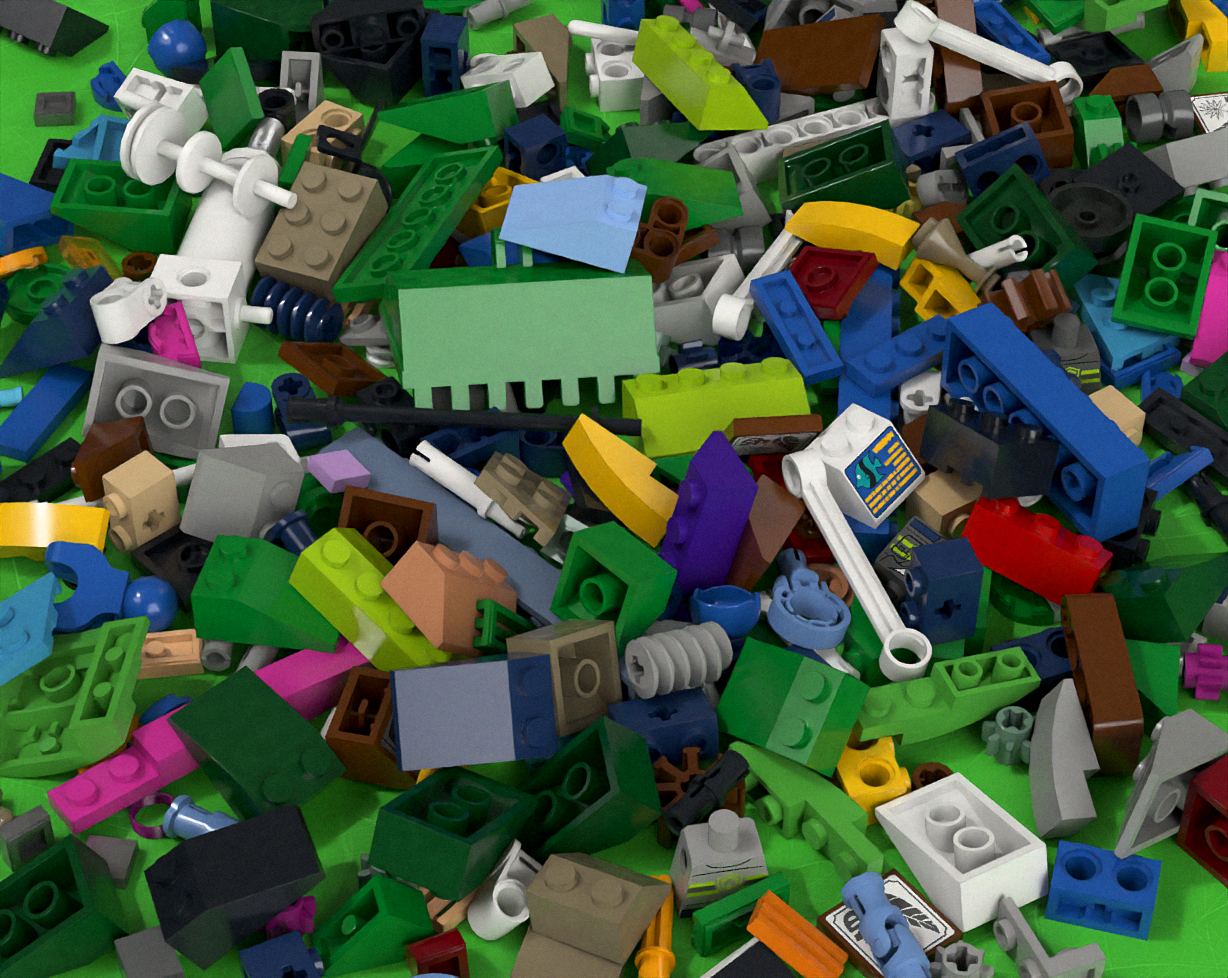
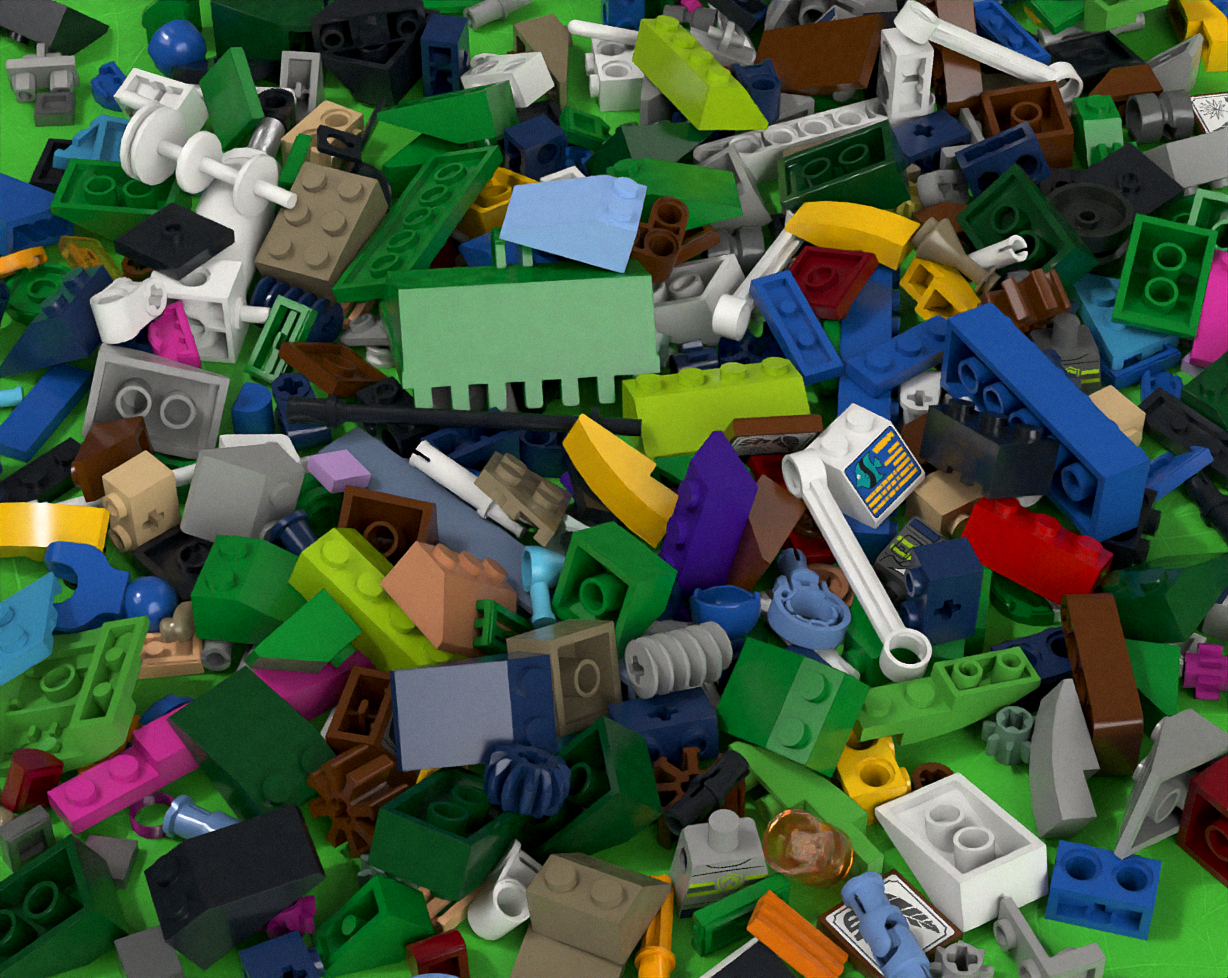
(29, 779): none -> dark red brick
(41, 72): none -> light grey hips
(174, 241): none -> black plate
(180, 626): none -> dark tan arm
(294, 330): none -> green tile
(308, 639): none -> green slope
(351, 794): none -> reddish brown gear
(527, 780): none -> dark blue gear
(539, 573): none -> medium azure bar
(807, 849): none -> clear orange wheel

